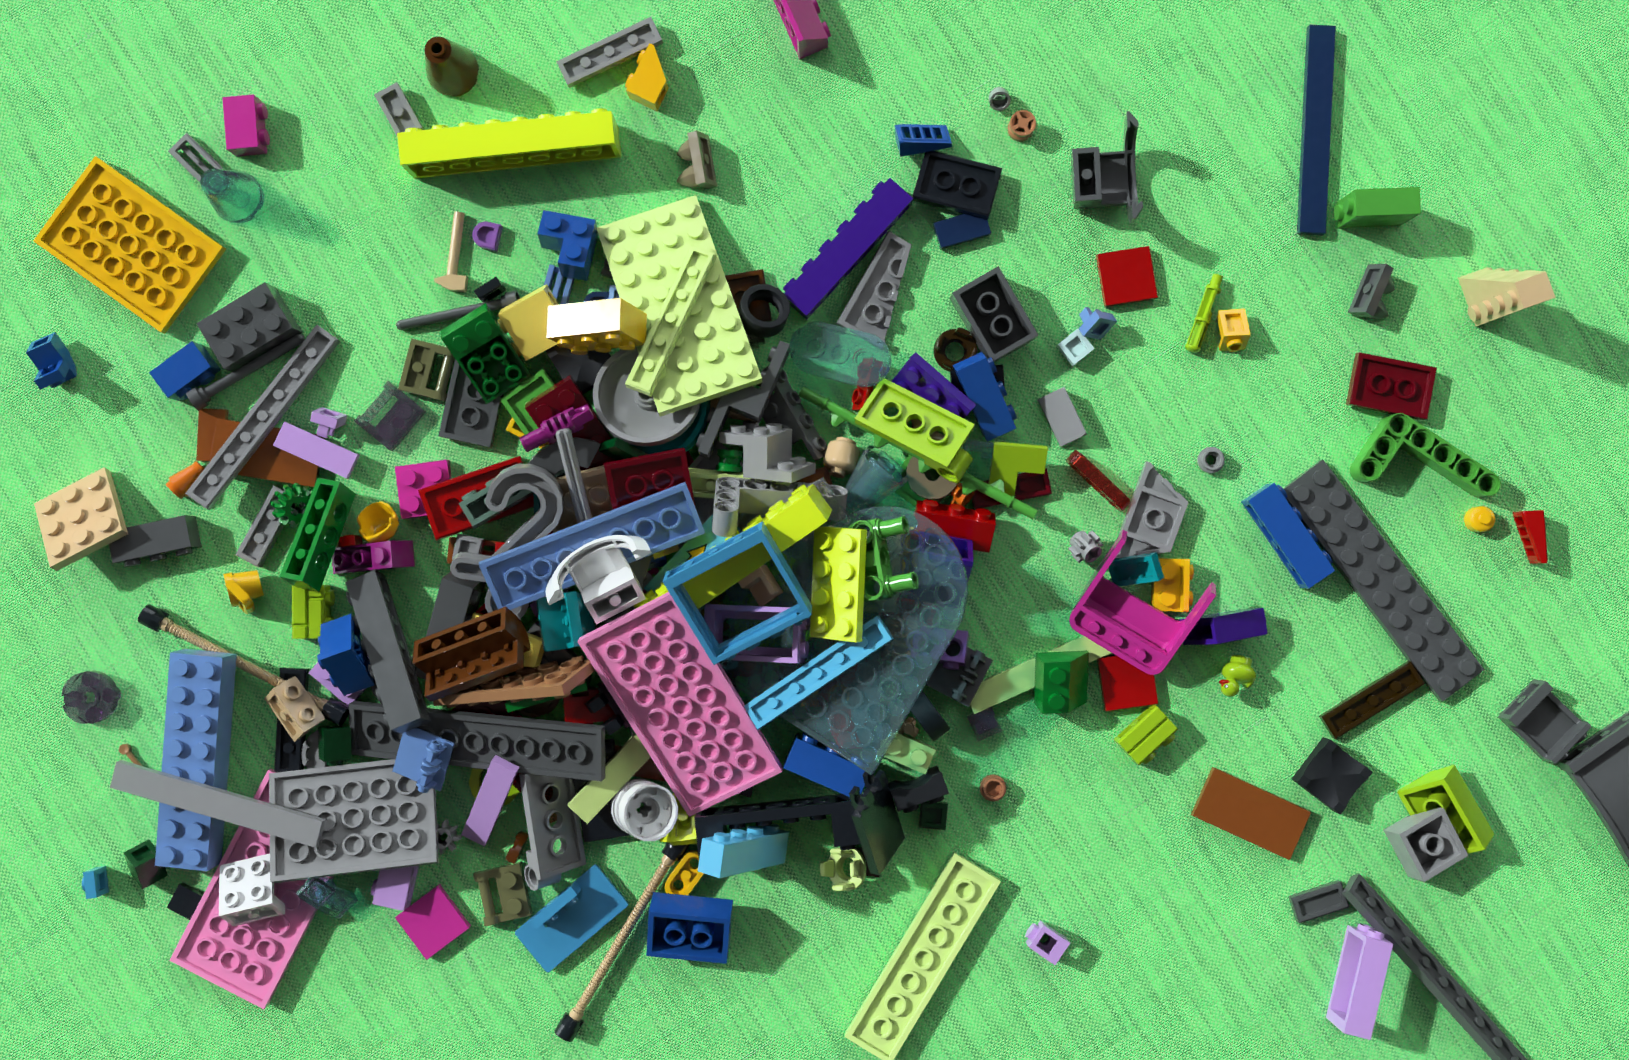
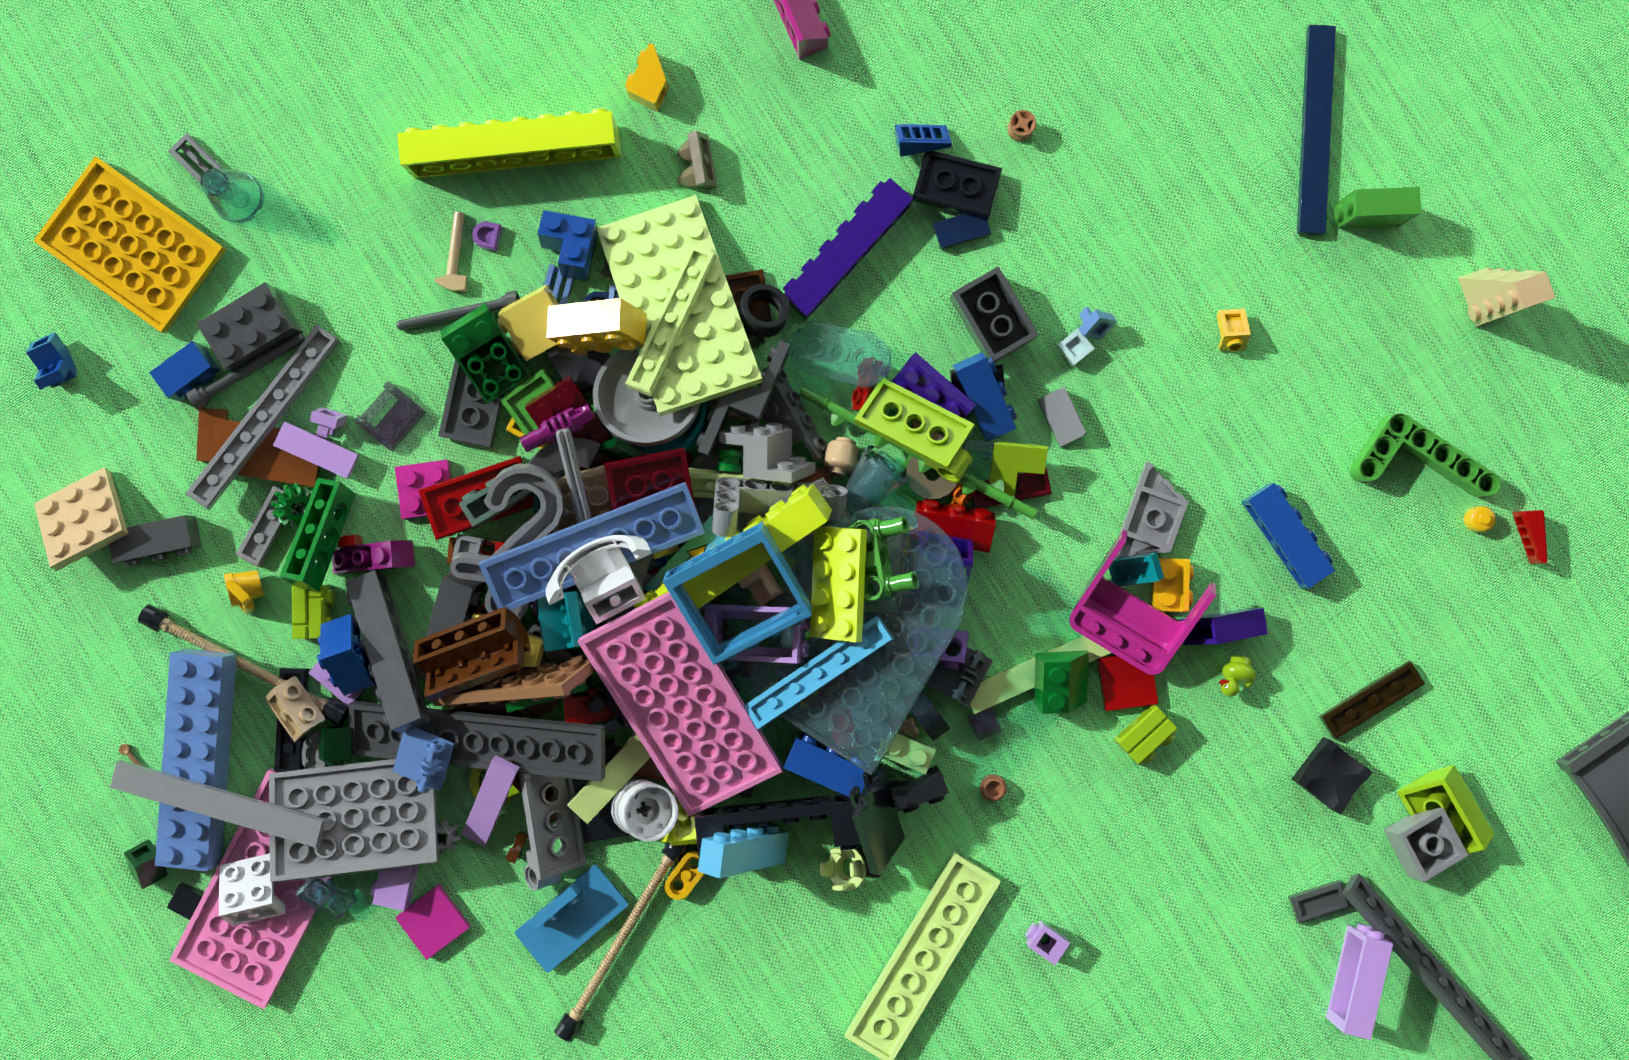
(75, 699): plate -> none
(95, 882): dark azure plate -> none
(182, 481): orange cone -> none
(245, 125): dark pink brick -> none
(377, 522): yellow hair -> none
(397, 109): light grey plate -> none
(419, 370): olive plate -> none
(450, 66): cone -> none
(490, 290): black tile -> none
(511, 890): olive plate -> none
(609, 52): light grey plate -> none
(689, 927): blue brick -> none
(877, 291): light grey wing -> none
(933, 815): dark green tile -> none
(957, 335): dark brown piece -> none
(997, 100): light grey hinge -> none
(1085, 546): light grey gear -> none
(1098, 481): clear red beam -> none
(1107, 177): dark grey piece -> none
(1126, 276): red tile -> none
(1204, 314): lime piece -> none
(1218, 460): light grey plate -> none
(1250, 813): dark orange tile -> none
(1368, 297): dark grey tile -> none
(1382, 581): dark grey plate -> none
(1391, 386): dark red plate -> none
(1544, 722): dark grey panel -> none

